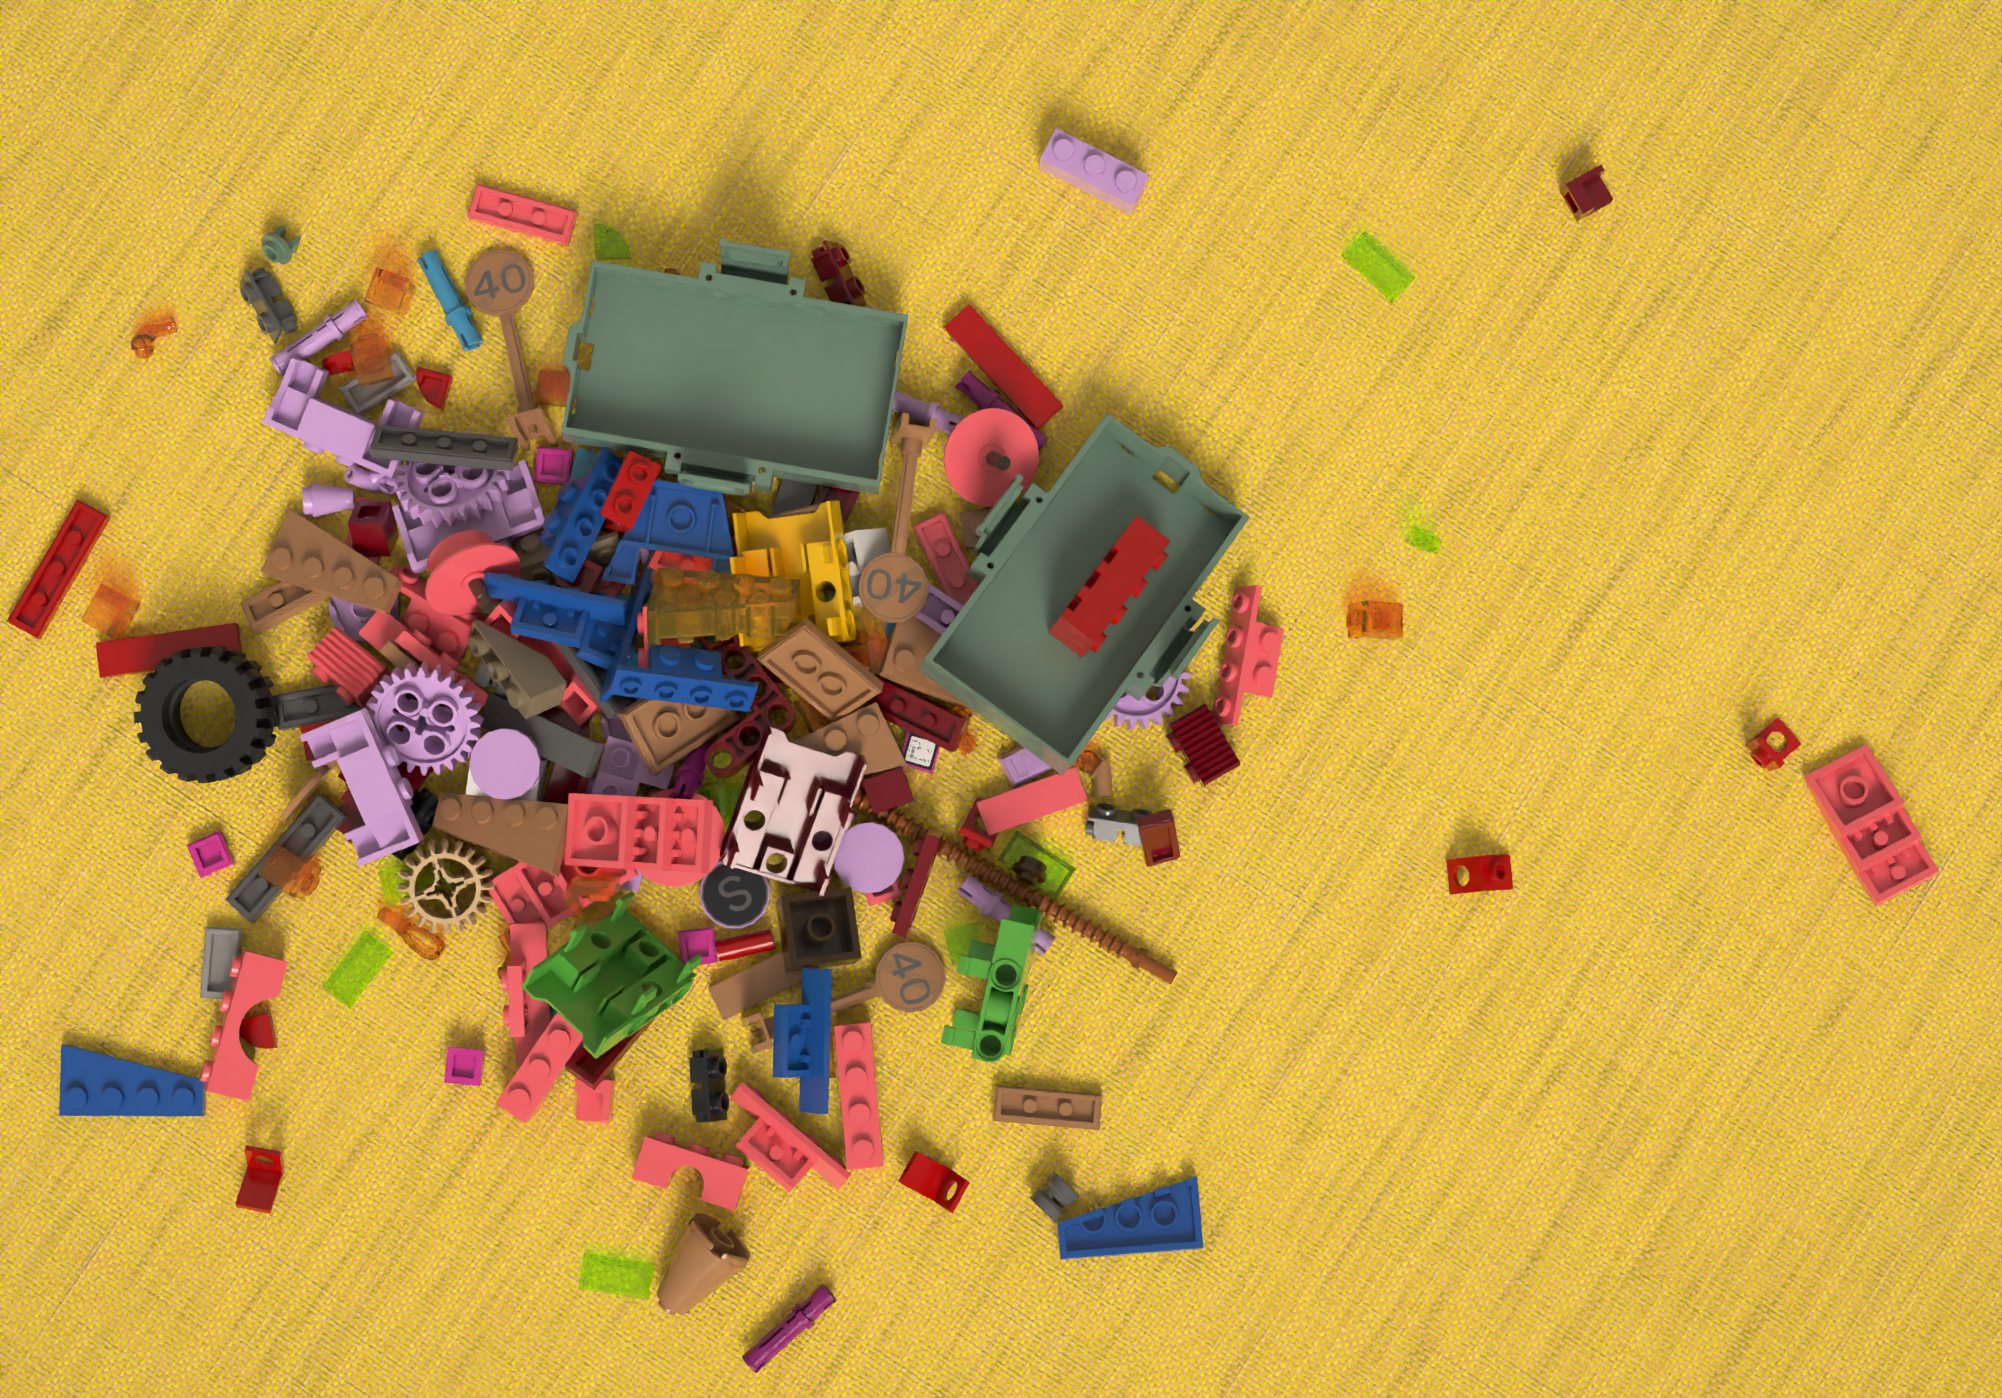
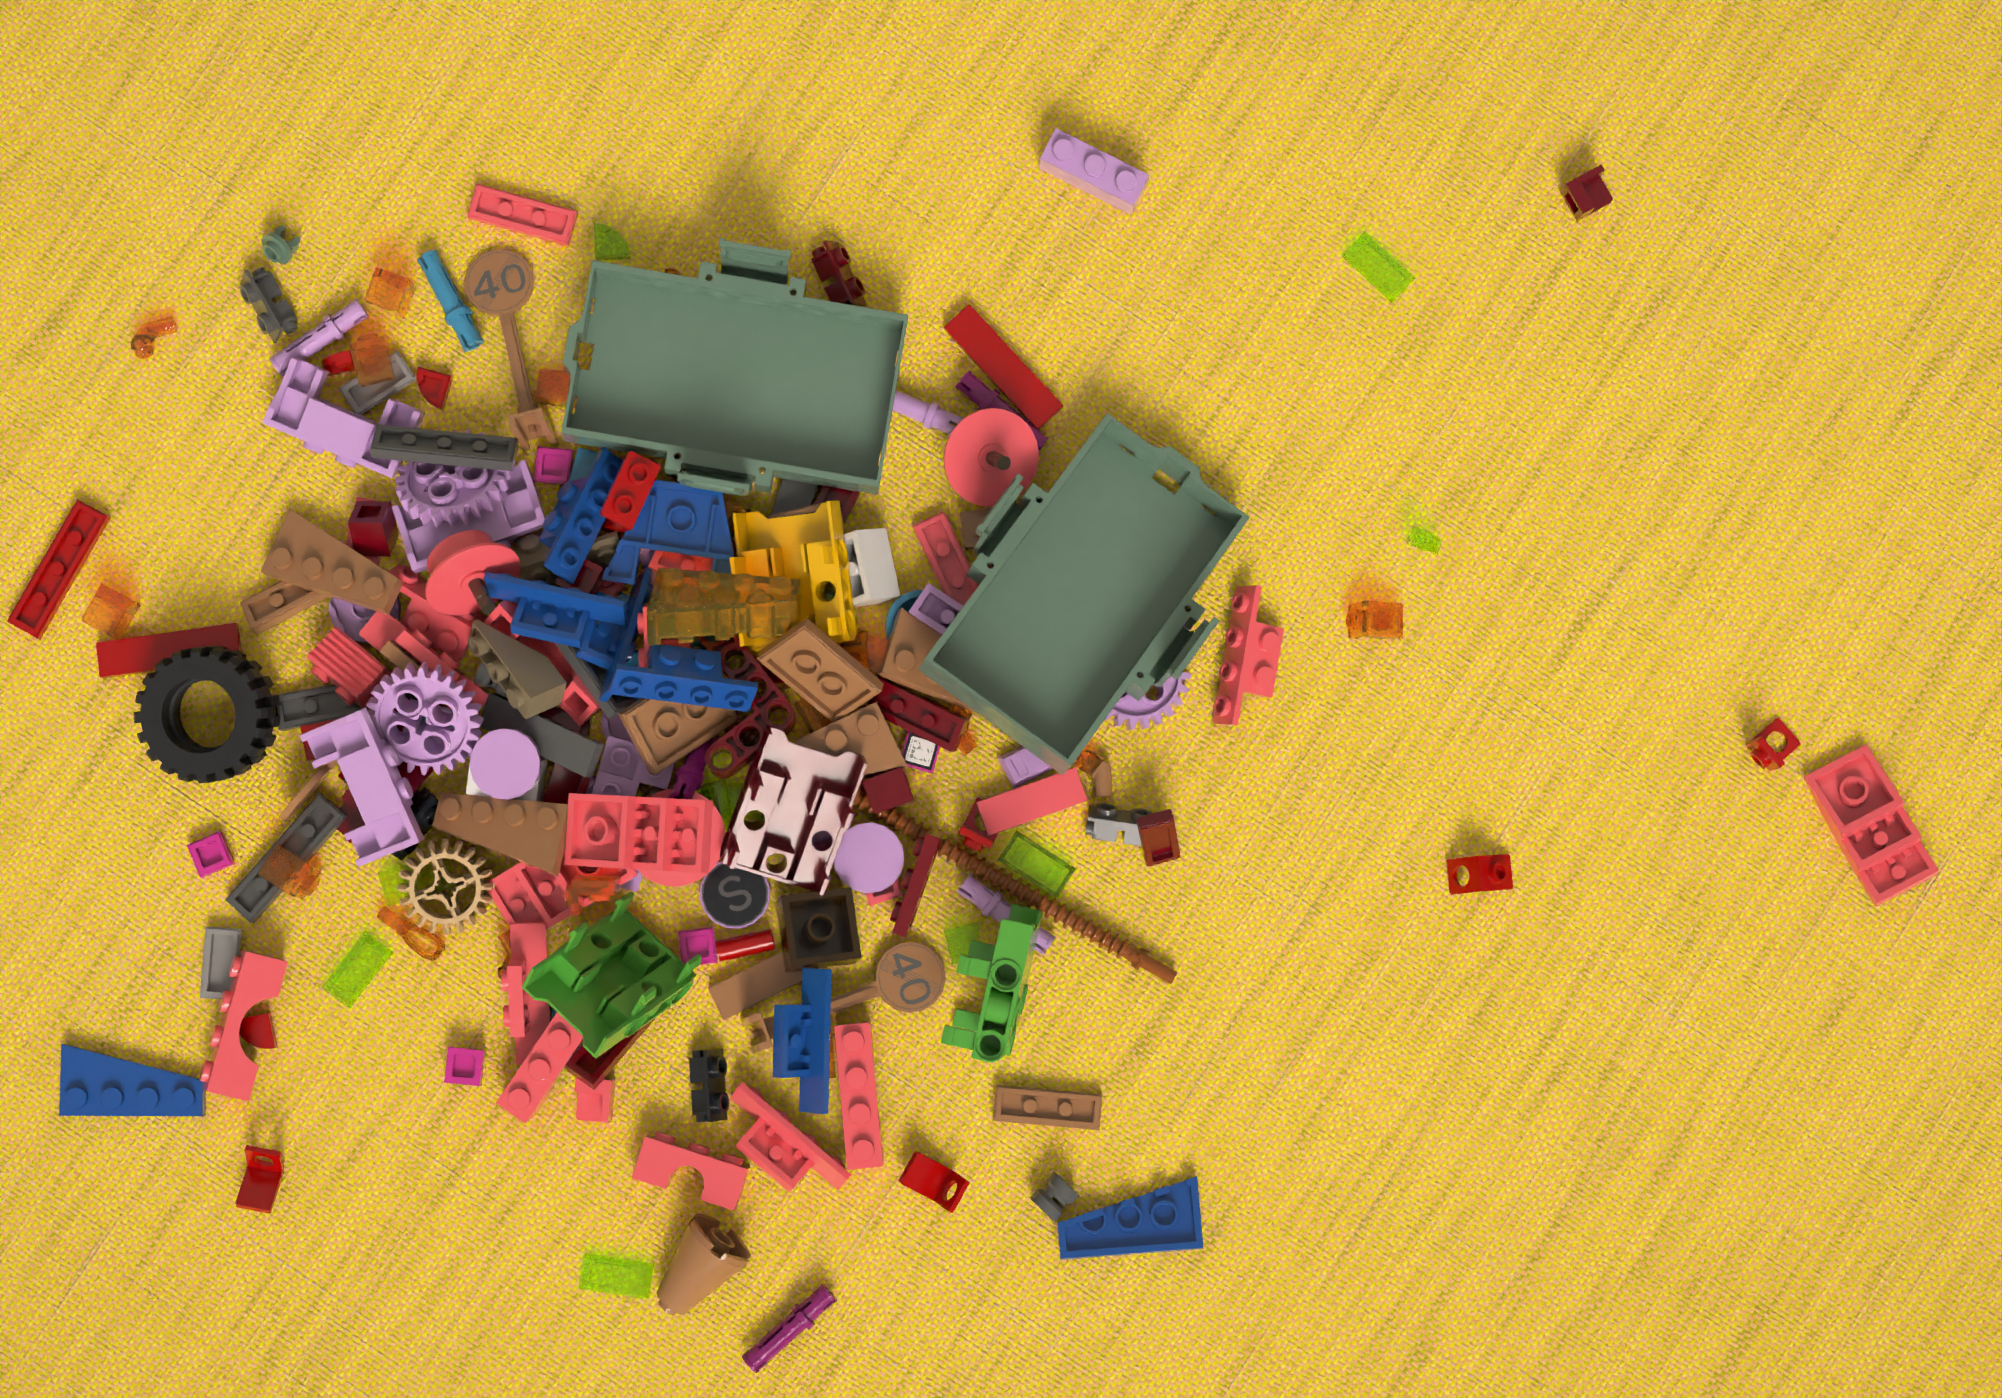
(326, 499): lavender cone -> none
(370, 480): lavender arm -> none
(893, 584): medium nougat piece -> none
(1030, 870): dark brown plate -> none
(1109, 587): red wedge -> none
(1202, 746): dark red brick -> none

